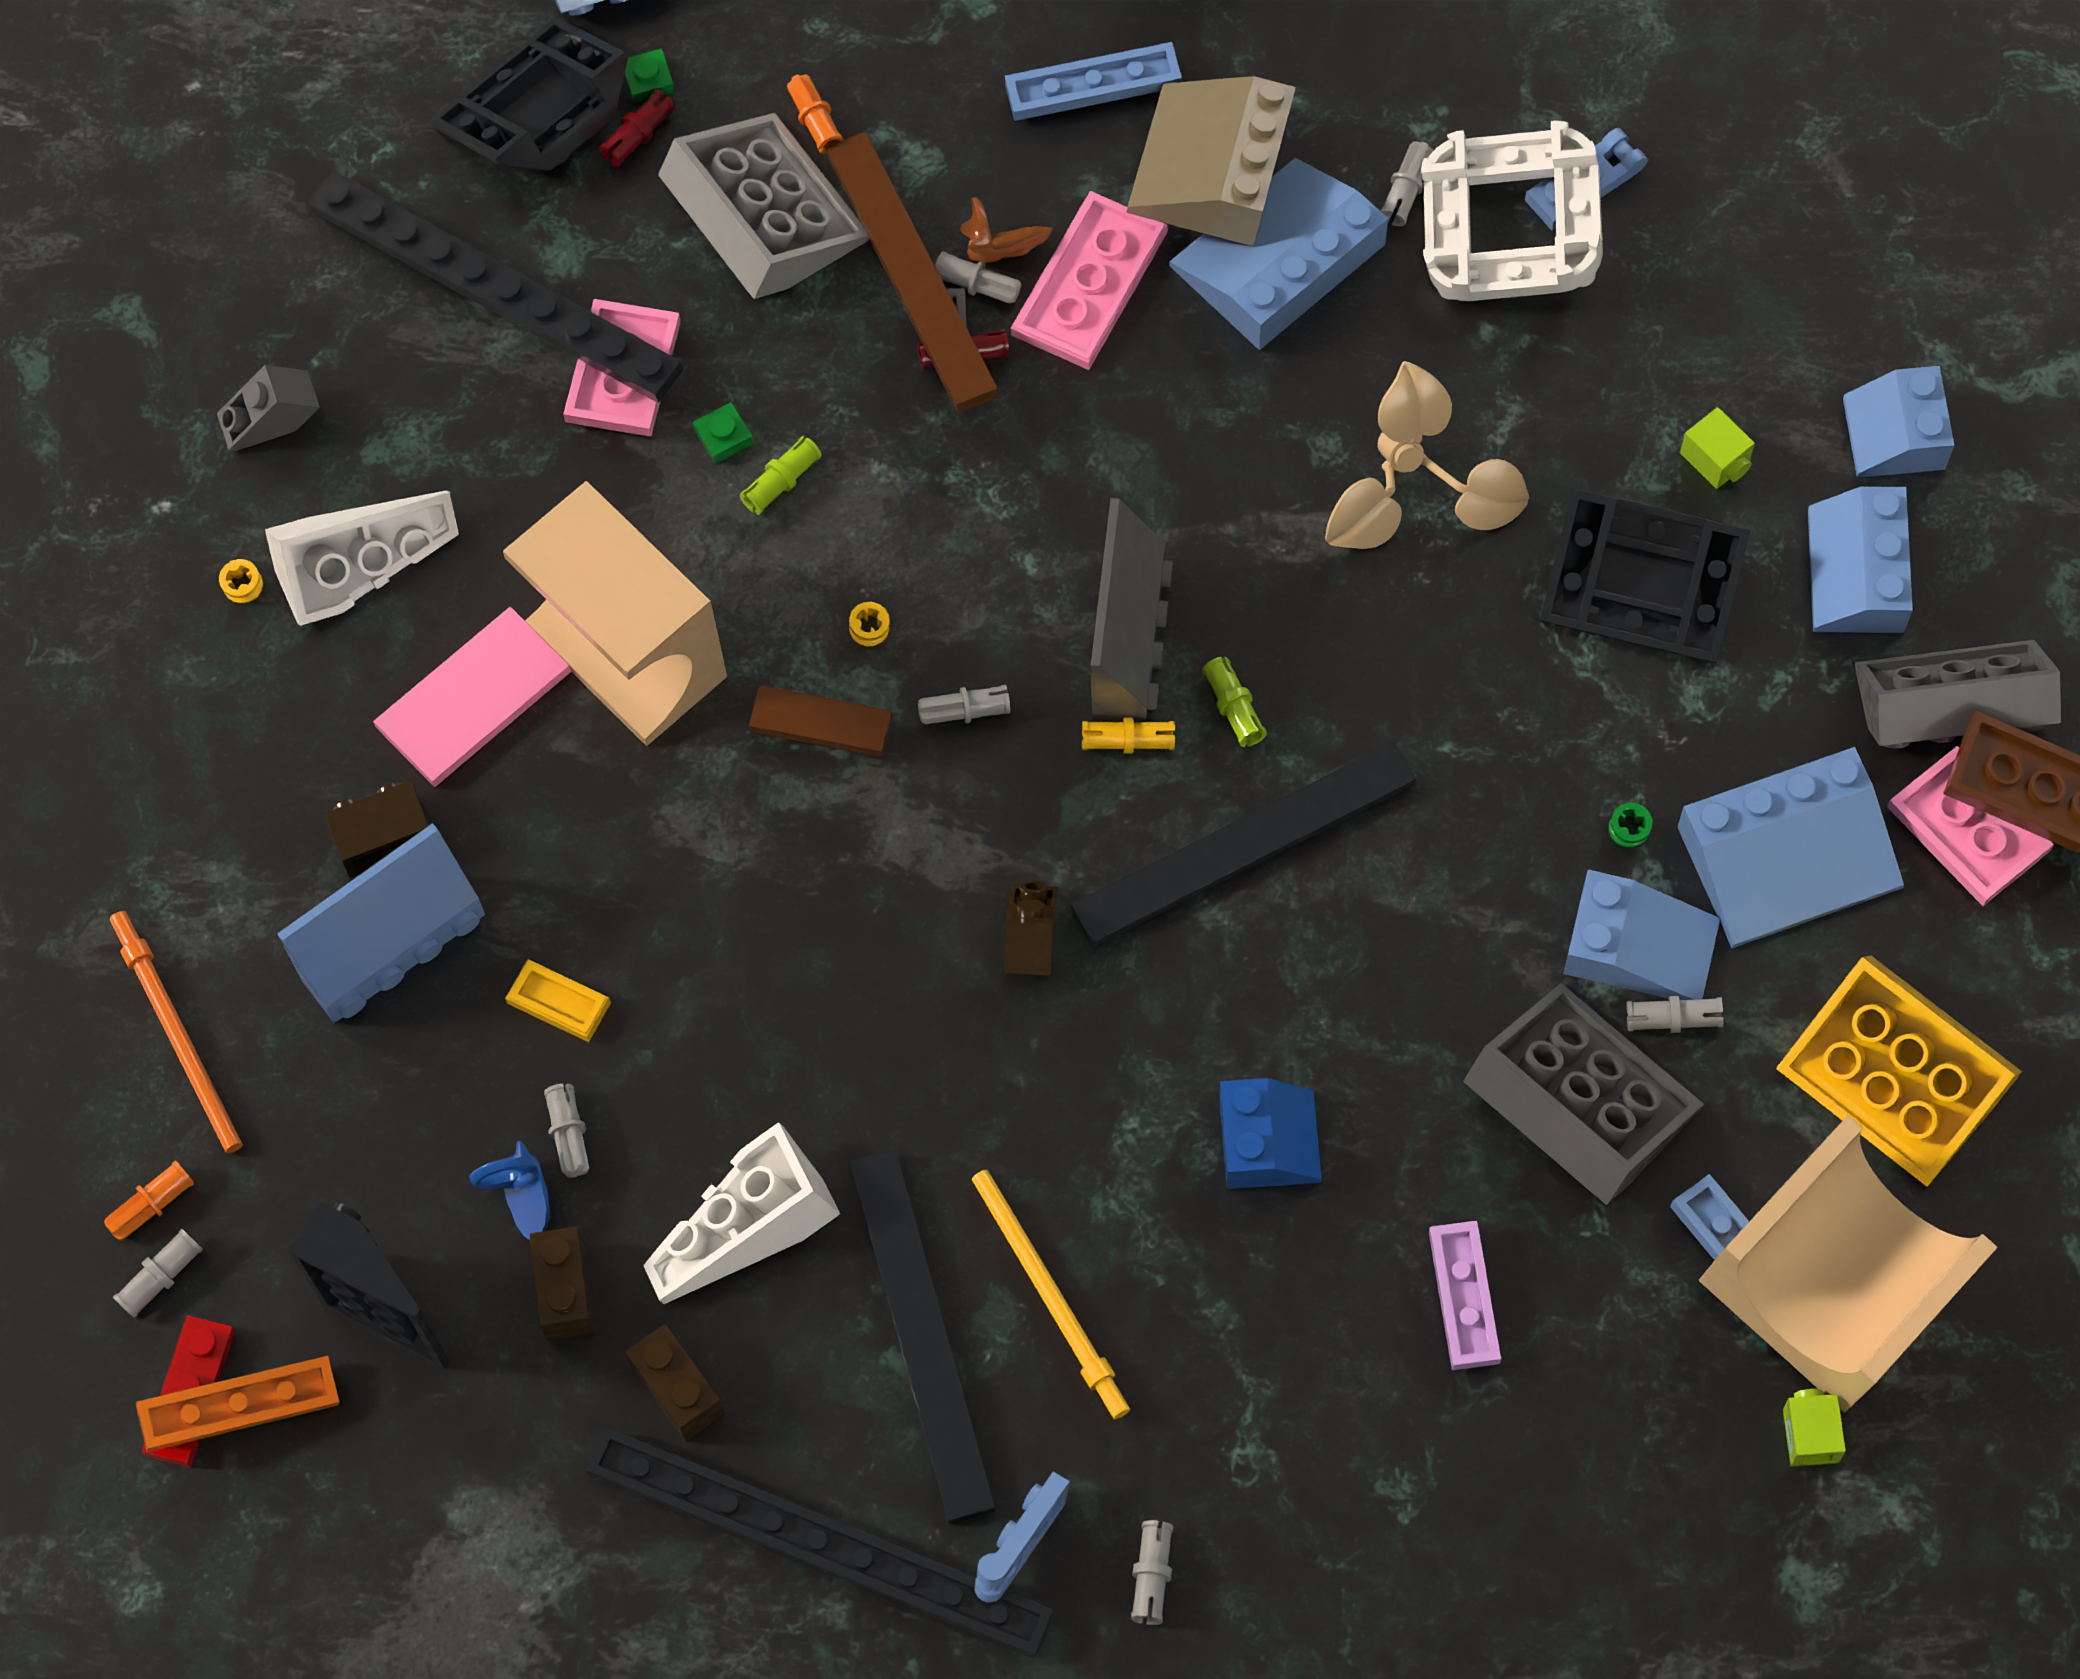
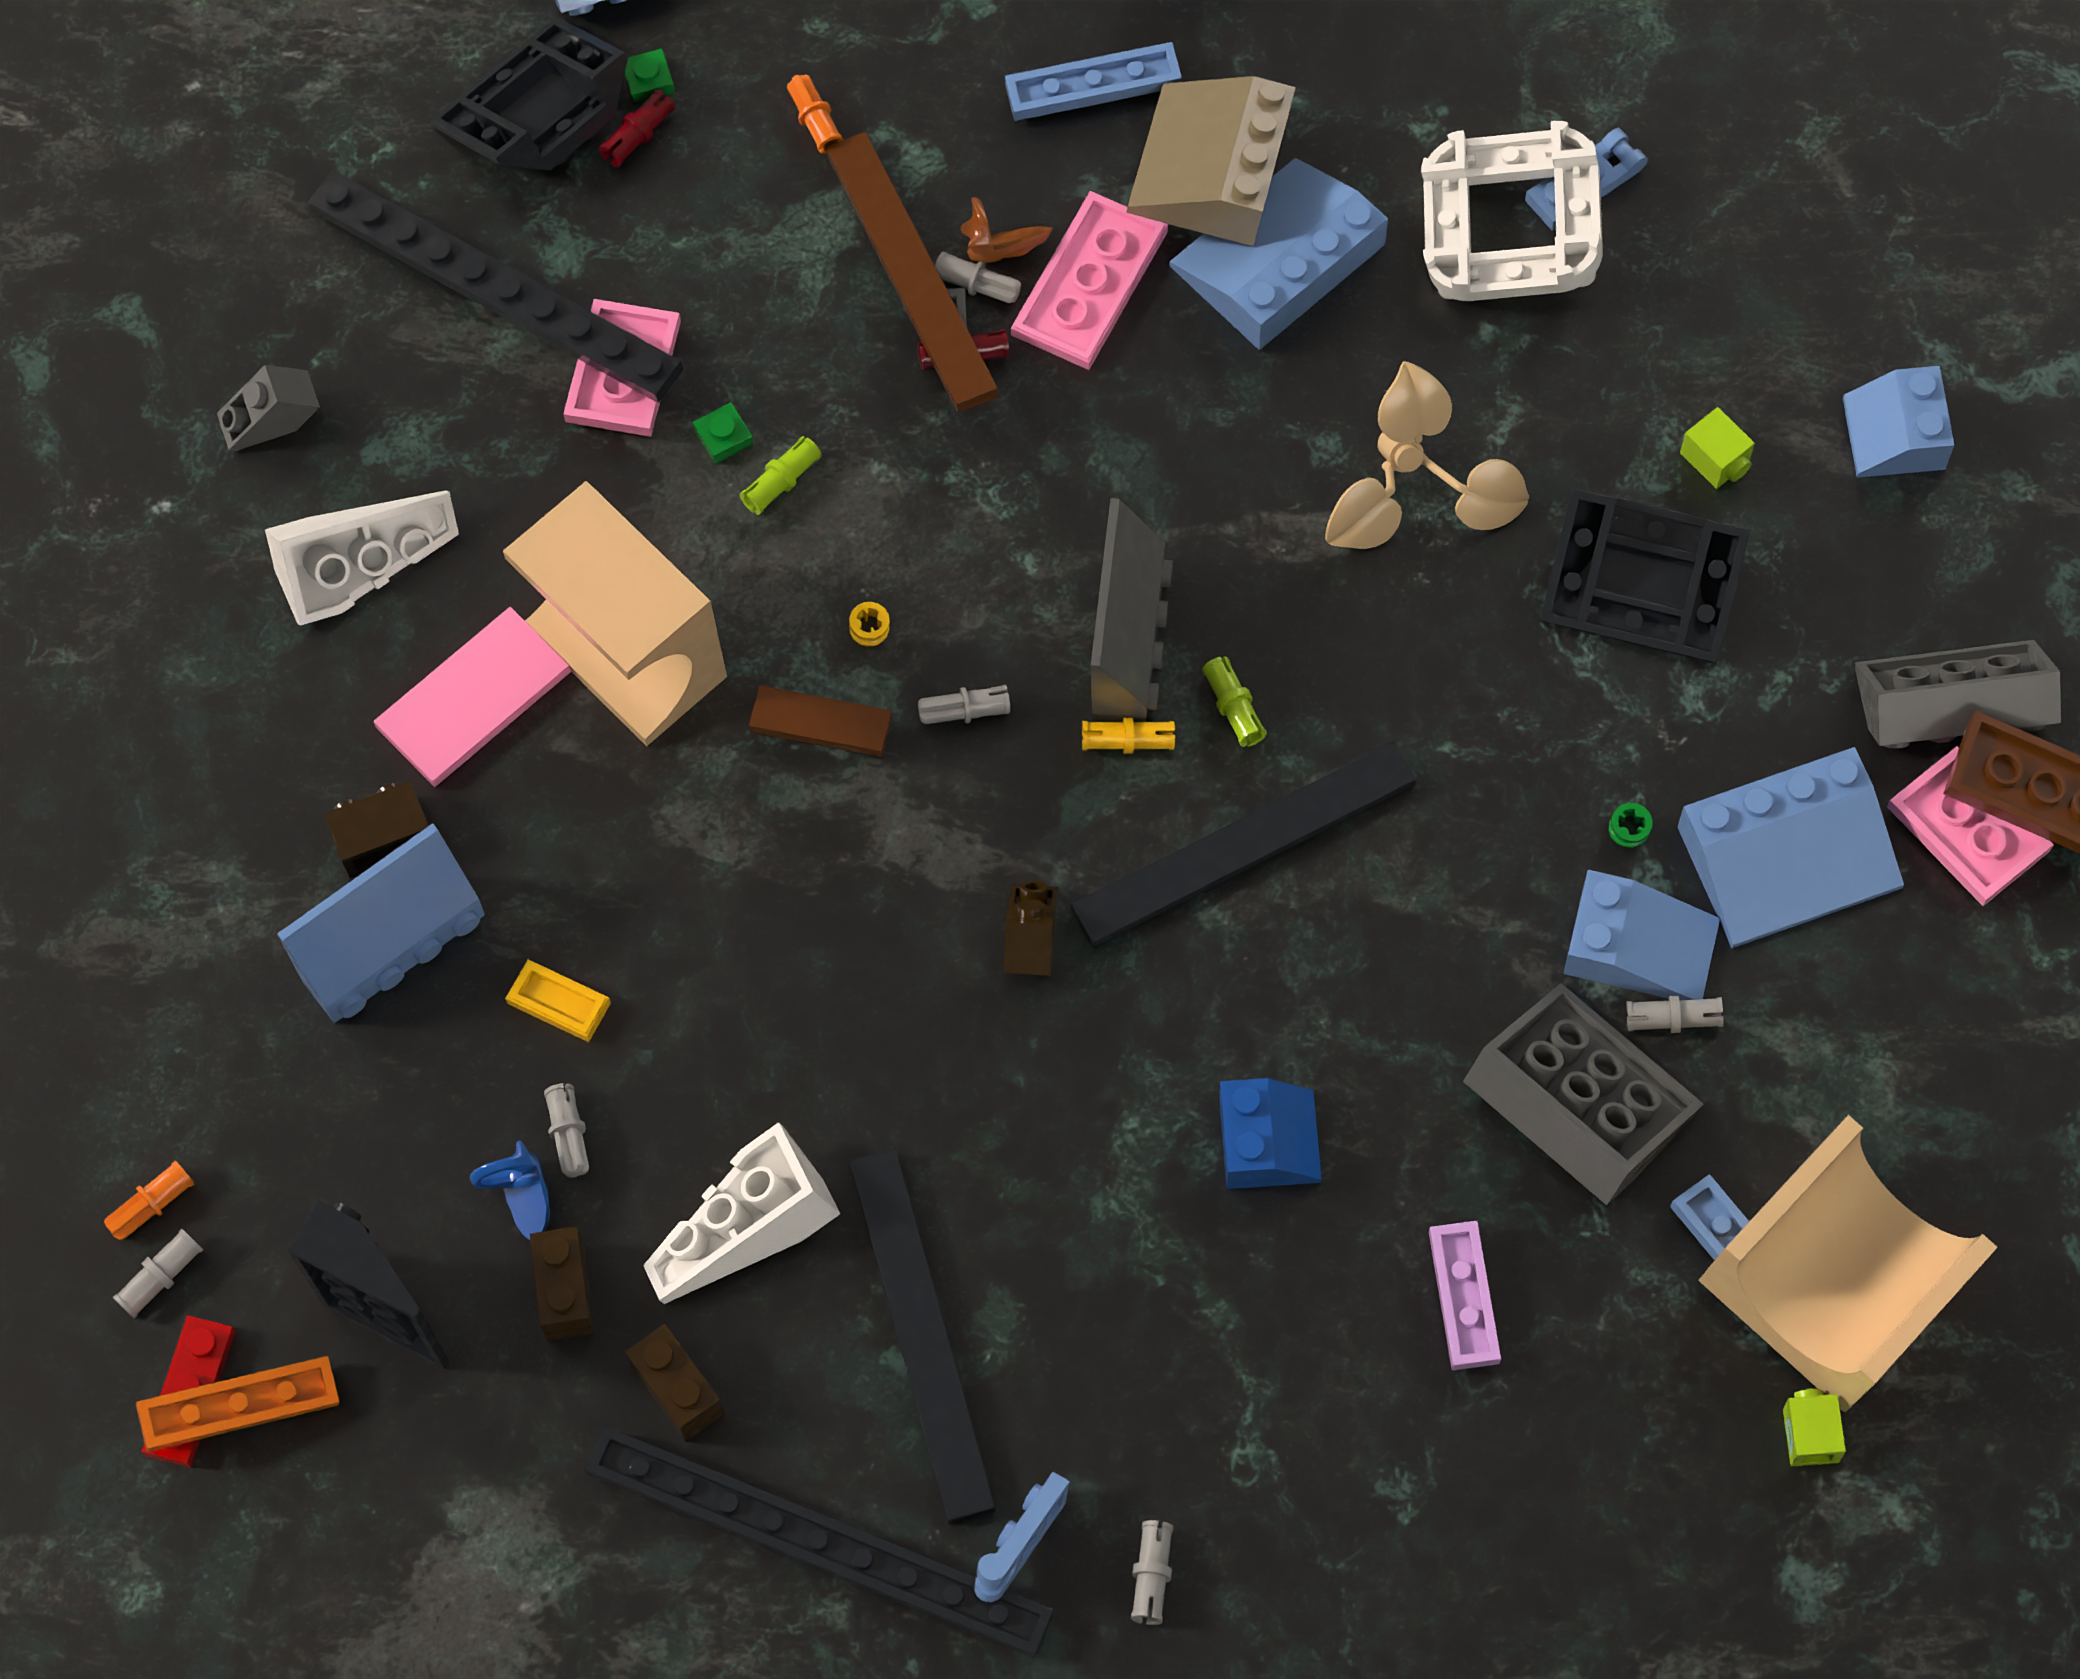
(139, 957): orange bar -> none
(236, 570): yellow bush -> none
(761, 202): light grey slope -> none
(1095, 1370): yellow bar -> none
(1406, 183): light grey axle -> none
(1860, 561): medium blue slope -> none
(1898, 1069): yellow slope -> none

